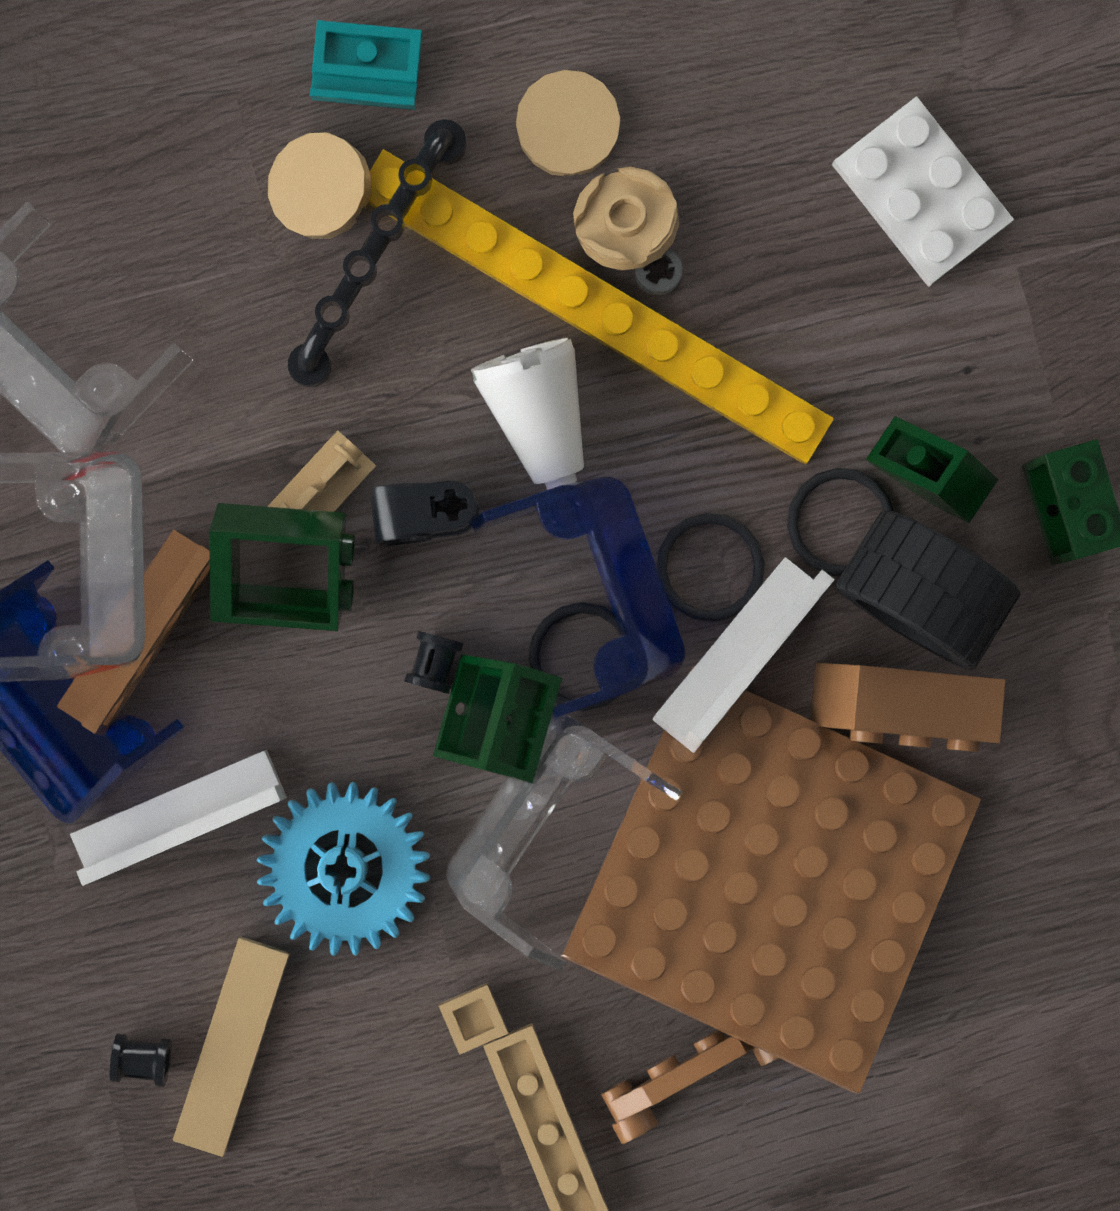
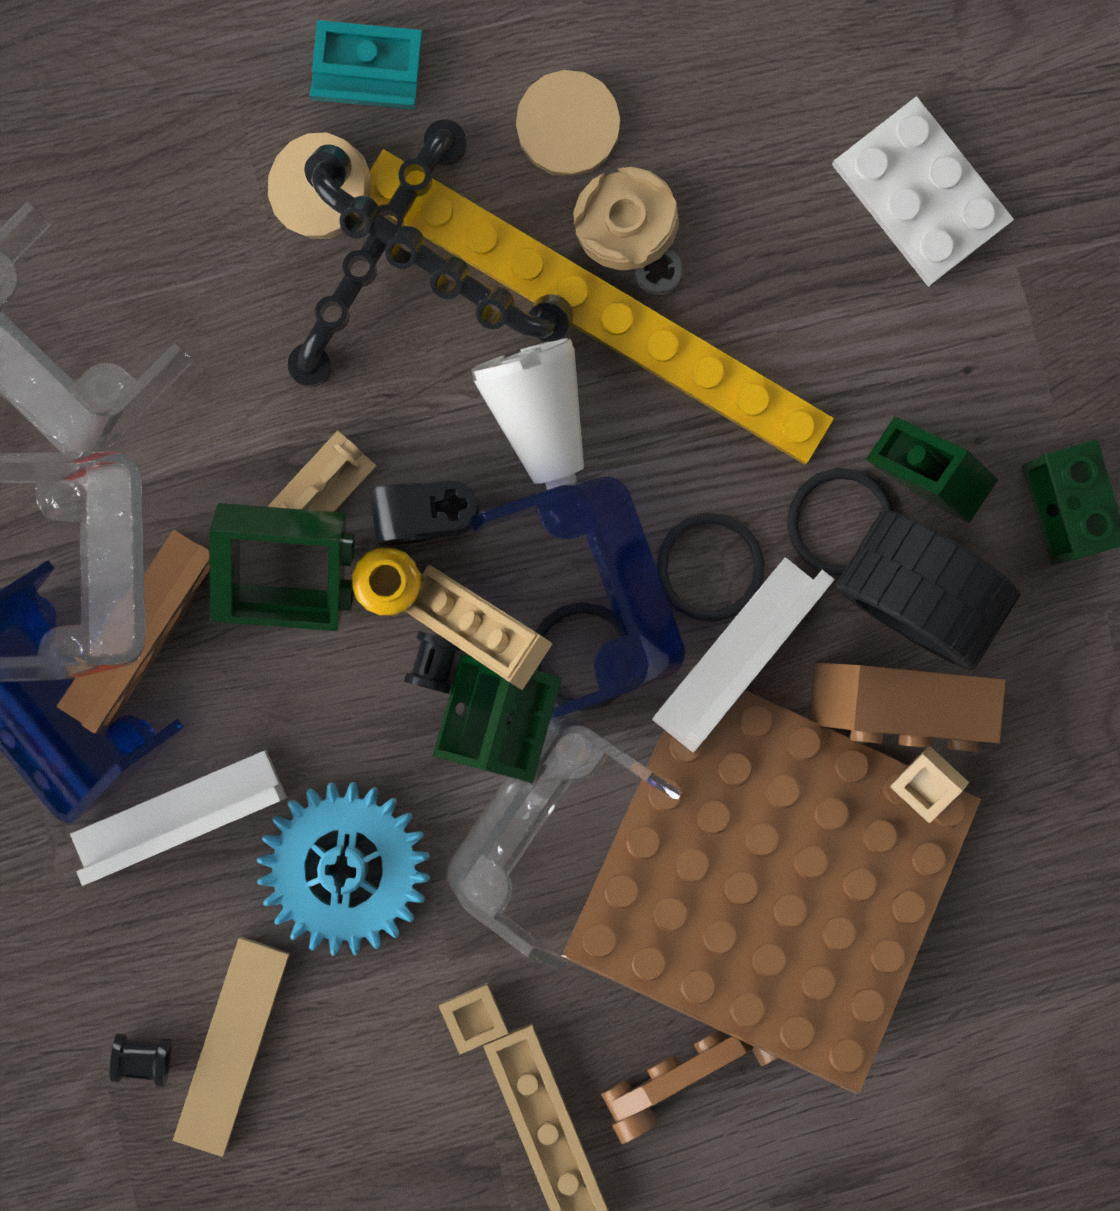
(328, 171): none -> black bar
(387, 581): none -> yellow head
(479, 628): none -> tan tile
(929, 784): none -> tan tile

